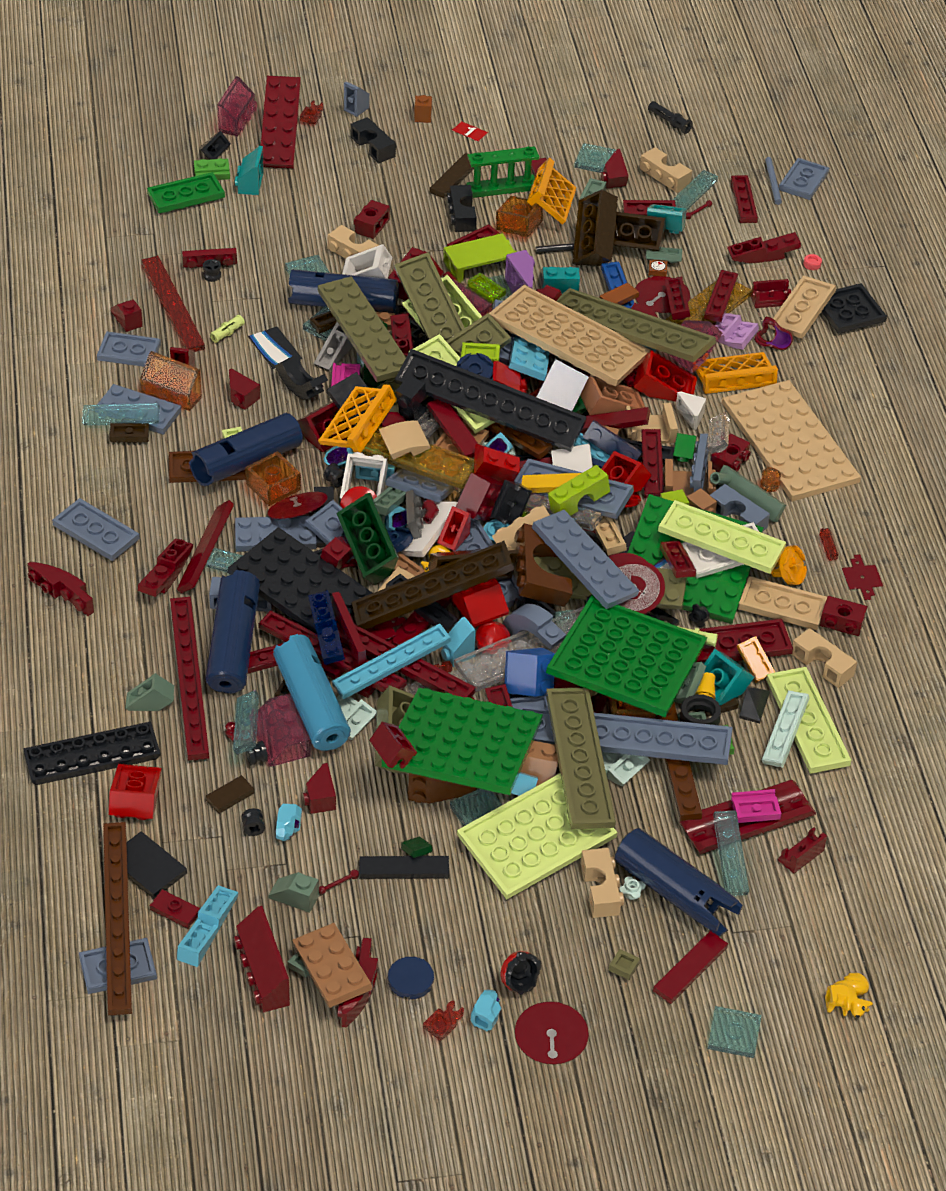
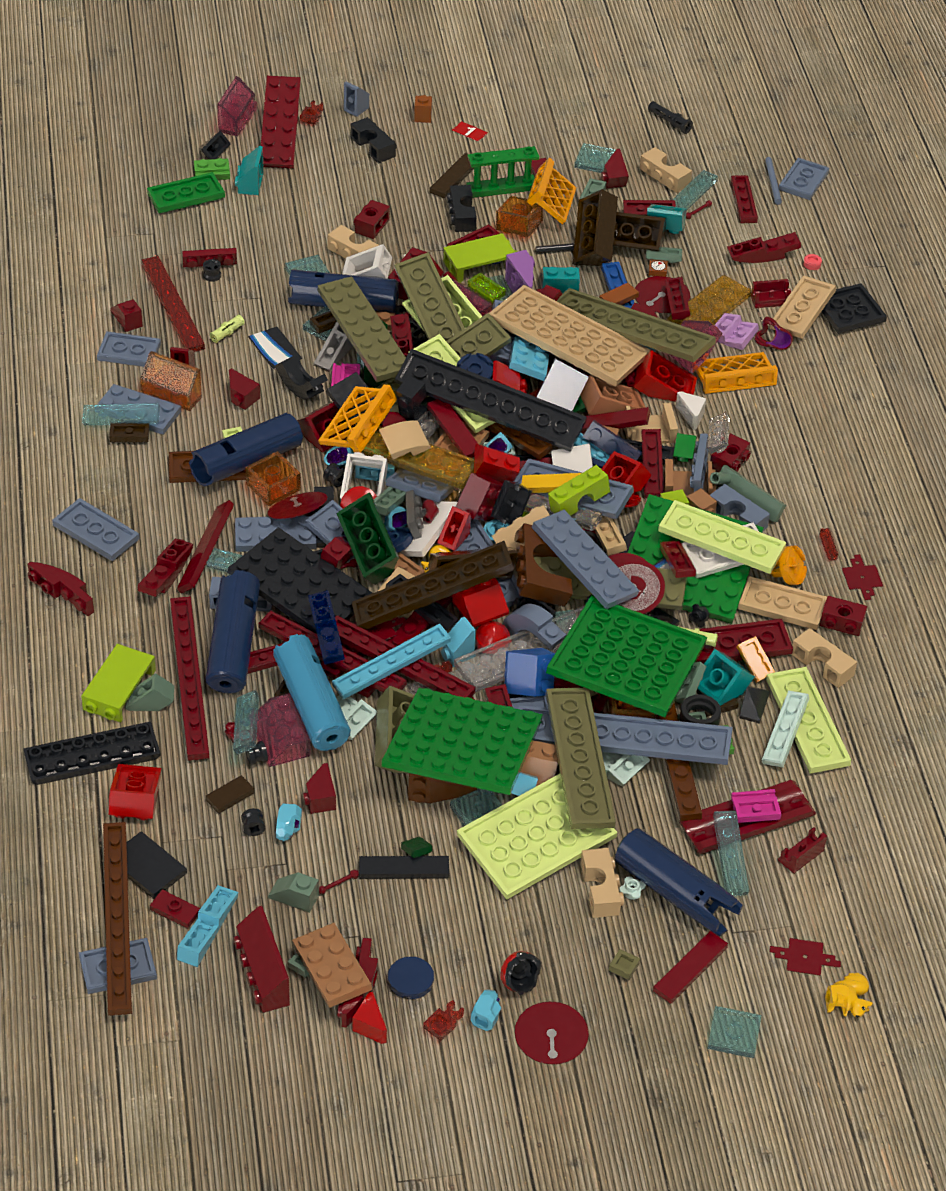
(116, 682): none -> lime panel
(349, 629): dark red tile -> none
(369, 1020): none -> red slope
(392, 745): dark red hinge -> none
(489, 350): lime tile -> none
(707, 685): yellow cone -> none
(721, 296): dark red tile -> none
(770, 479): clear orange wheel -> none
(791, 440): tan plate -> none
(808, 965): none -> dark red piece

